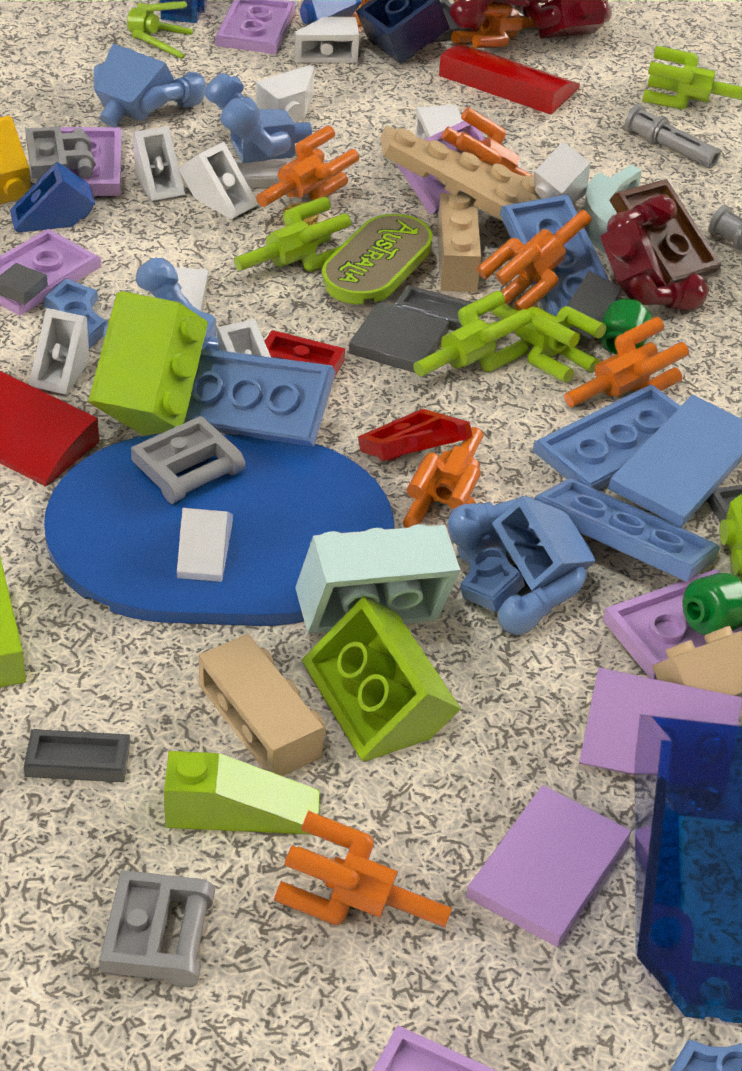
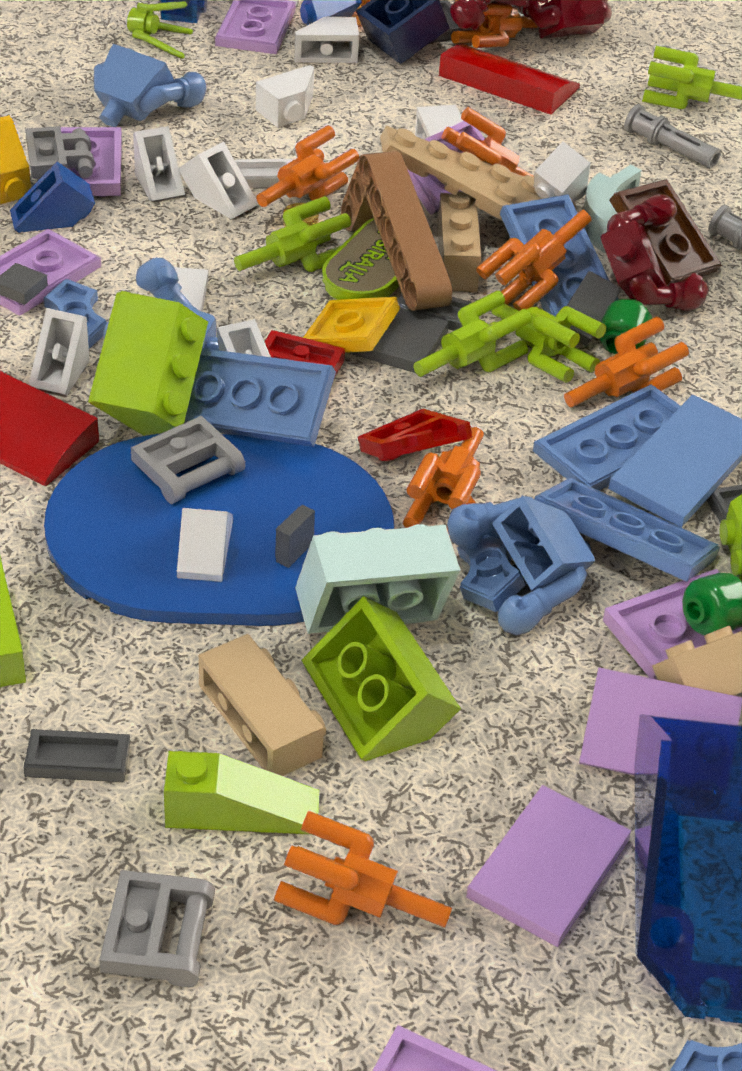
(254, 131): medium blue torso -> none
(294, 535): none -> dark grey tile
(354, 322): none -> yellow tile
(386, 192): none -> medium nougat beam

